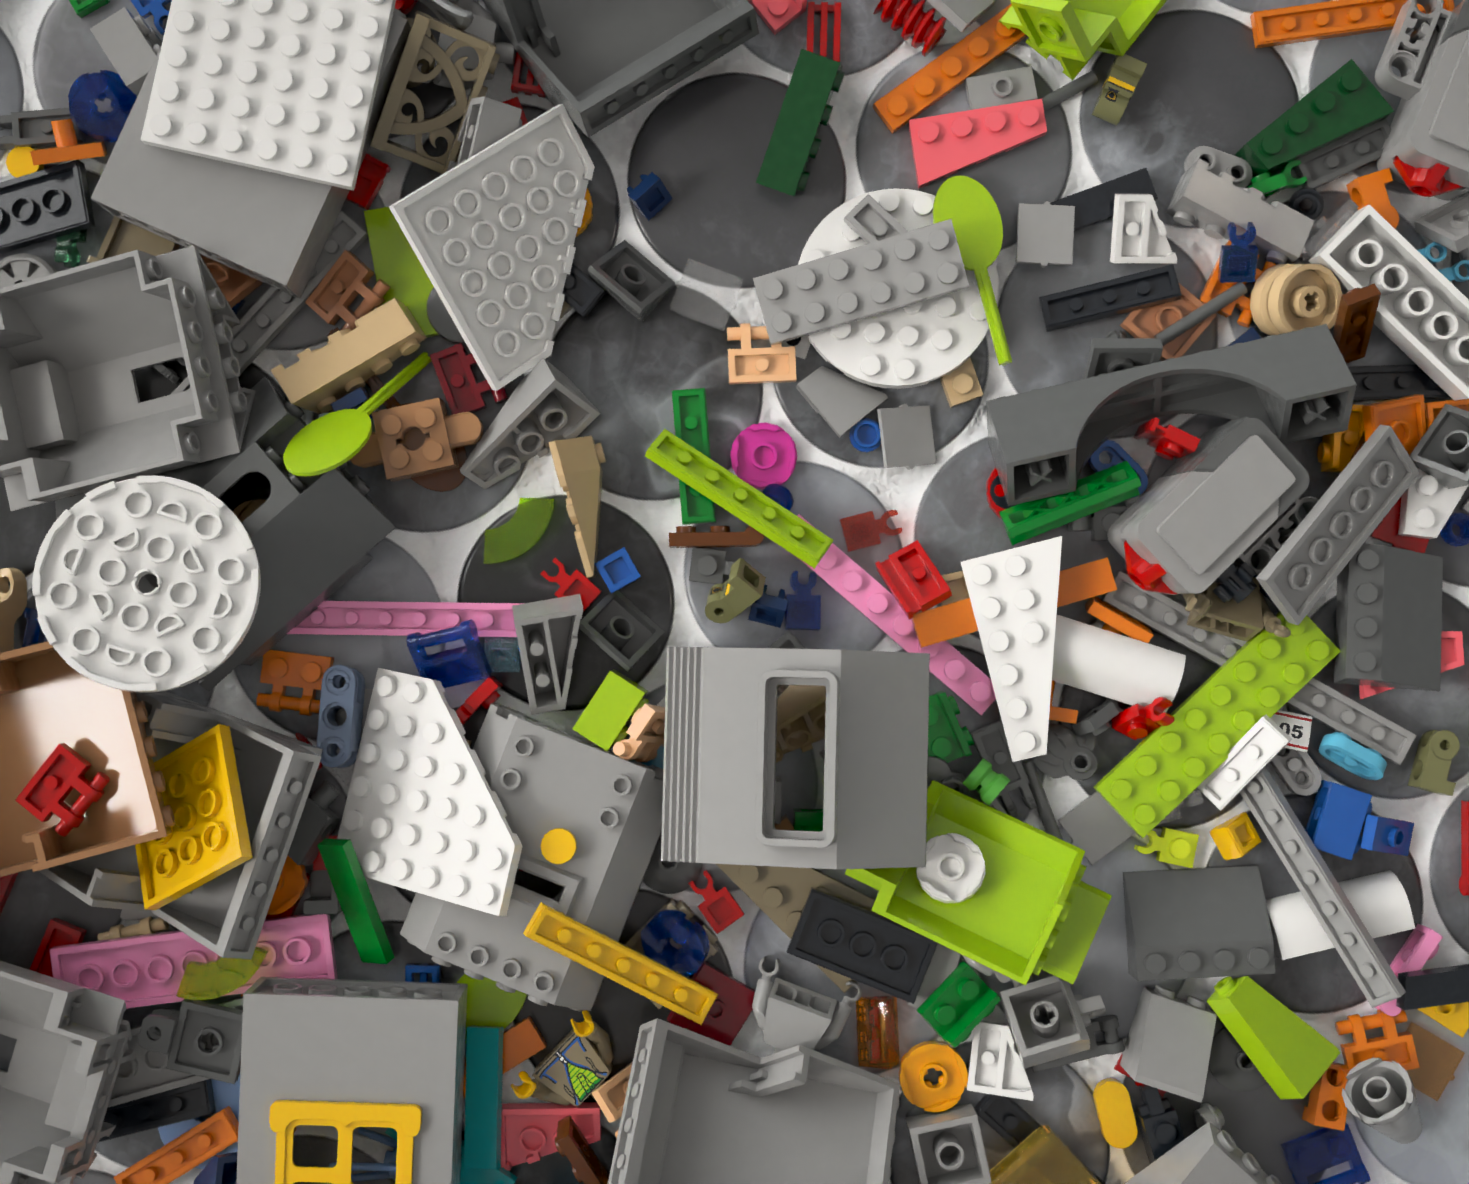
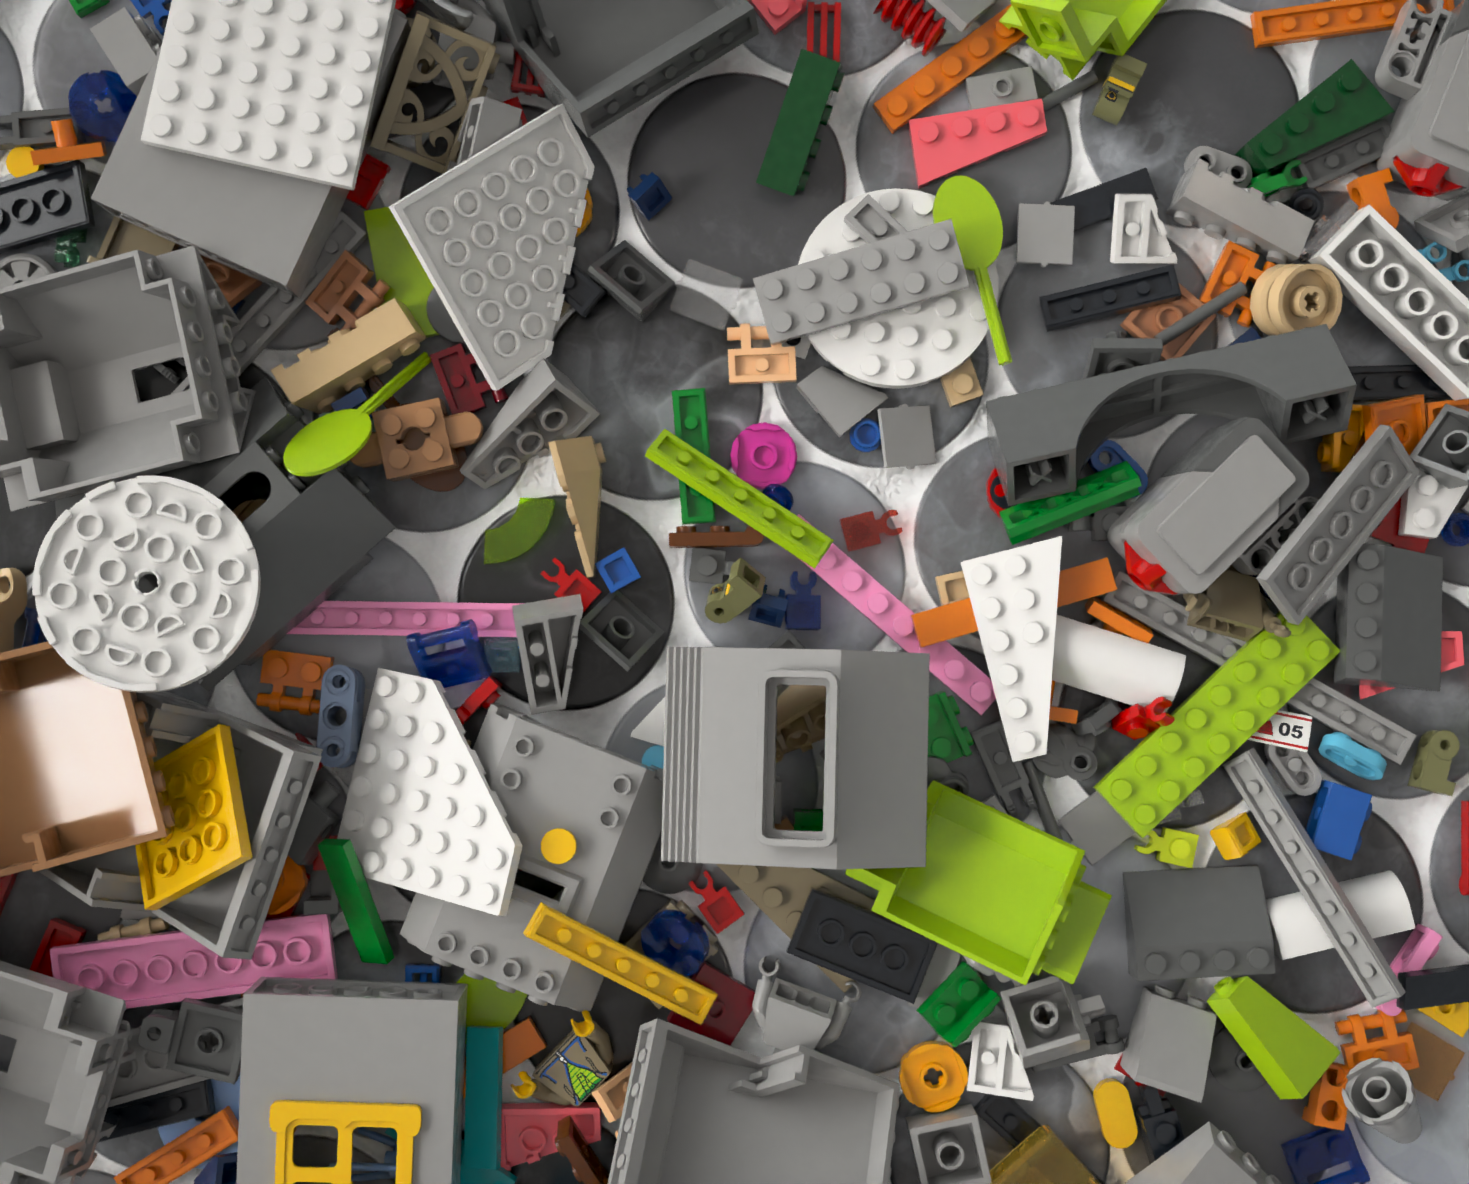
(53, 784): red plate -> none
(219, 976): clear neon green tile -> none
(610, 710): lime brick -> none
(645, 735): light nougat plate -> none
(877, 1032): clear orange slope -> none
(913, 579): red plate -> none
(952, 868): white tile -> none
(986, 781): bright green wheel -> none
(1168, 440): red plate -> none
(1208, 1113): light grey plate -> none
(1235, 583): black gear -> none
(1239, 259): clear blue plate -> none
(1244, 762): white tile -> none
(1356, 321): reddish brown plate -> none
(1387, 835): blue plate -> none

